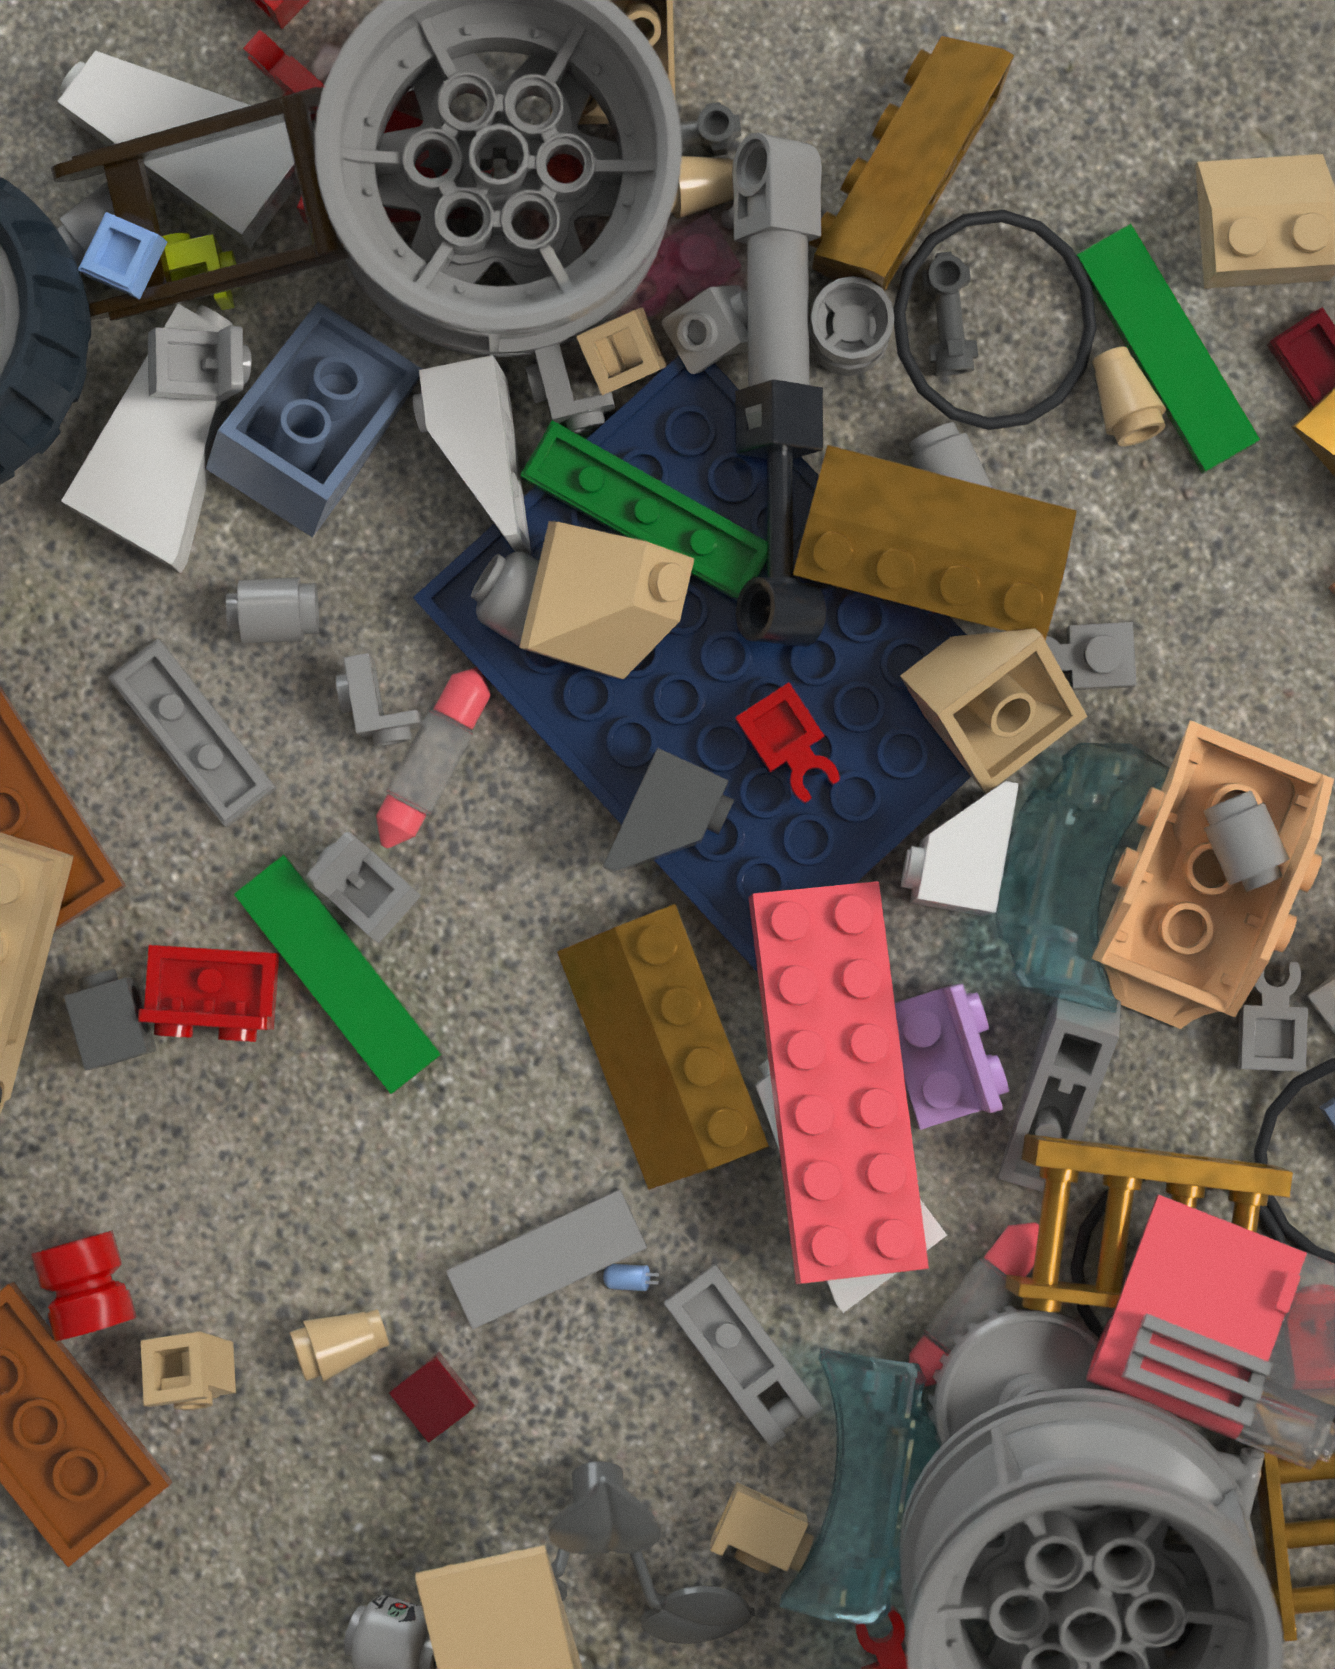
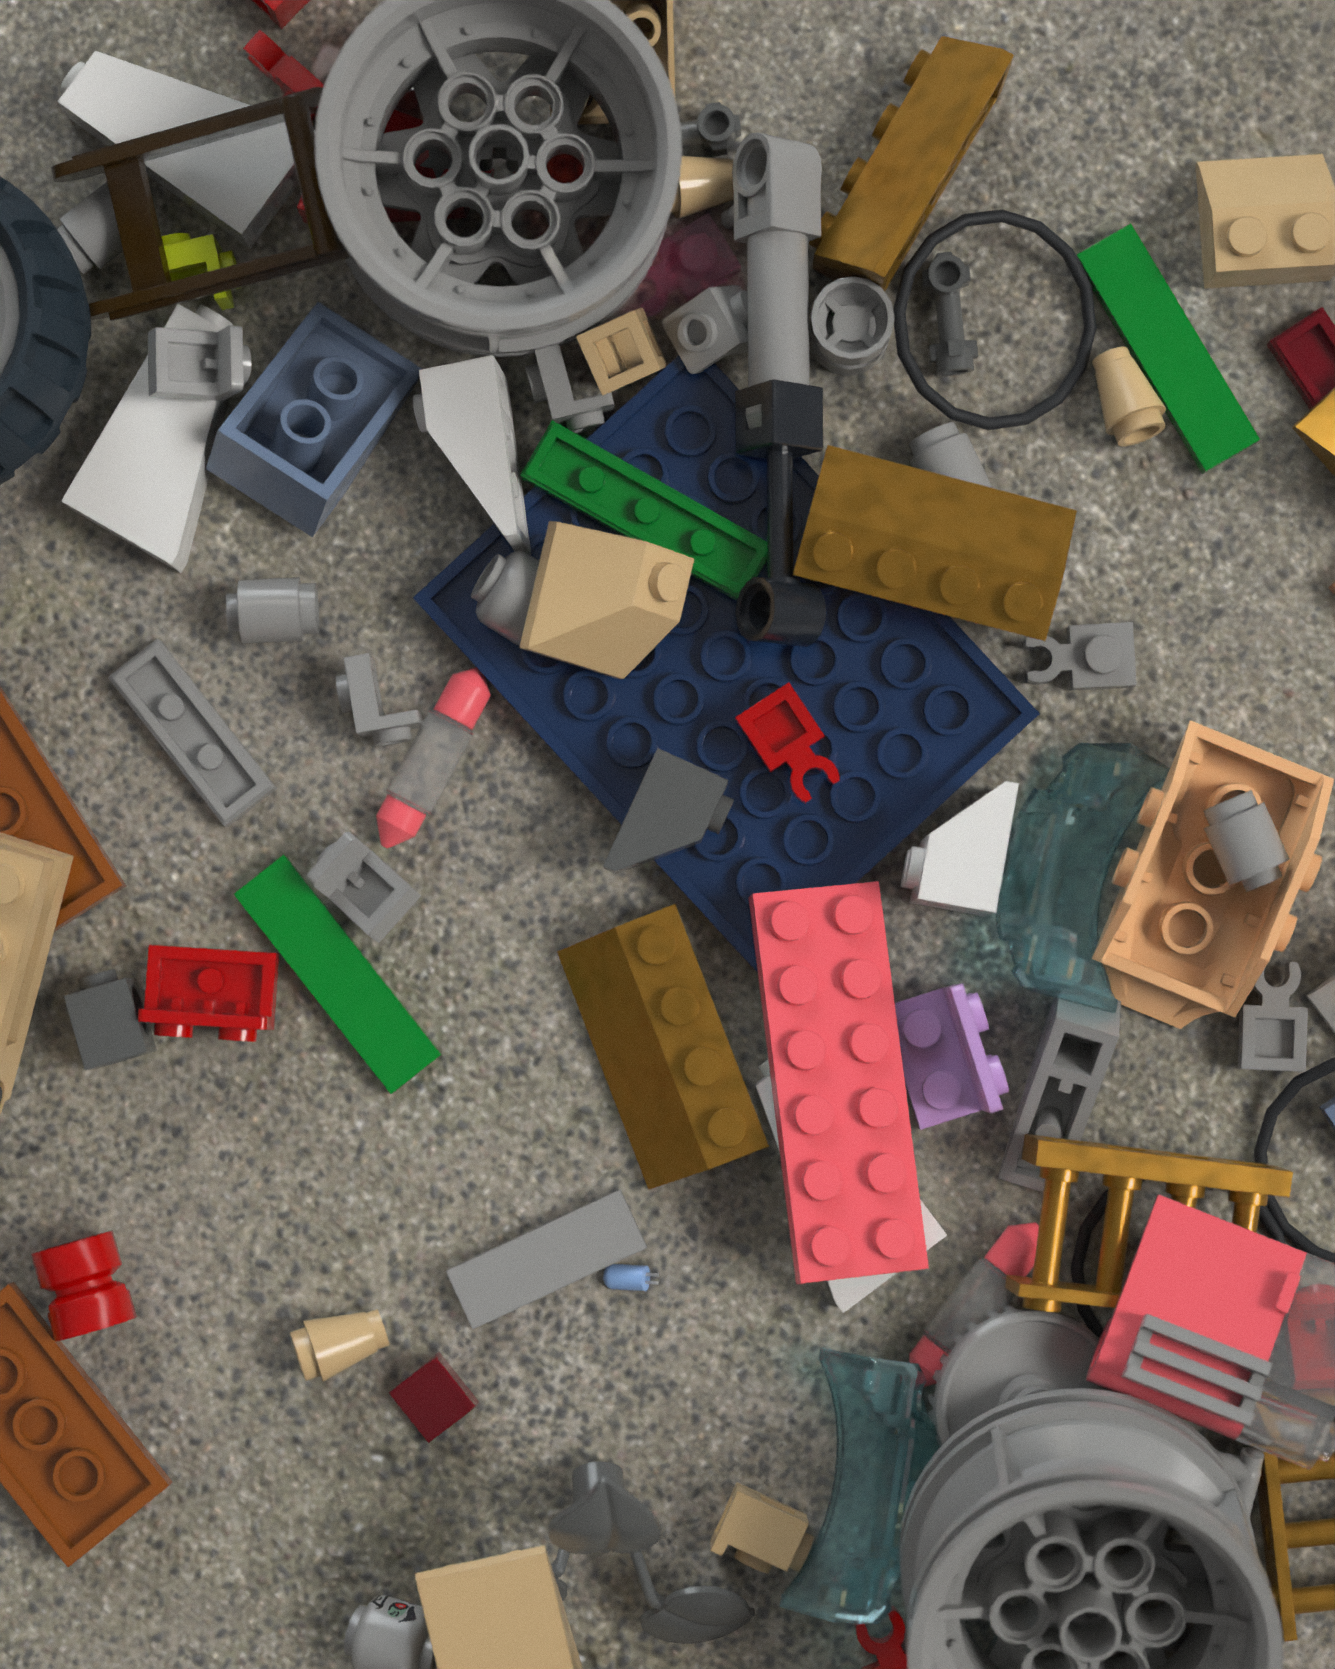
(122, 255): light blue tile -> none
(187, 1370): tan brick -> none
(741, 1352): light grey plate -> none
(994, 700): tan slope -> none

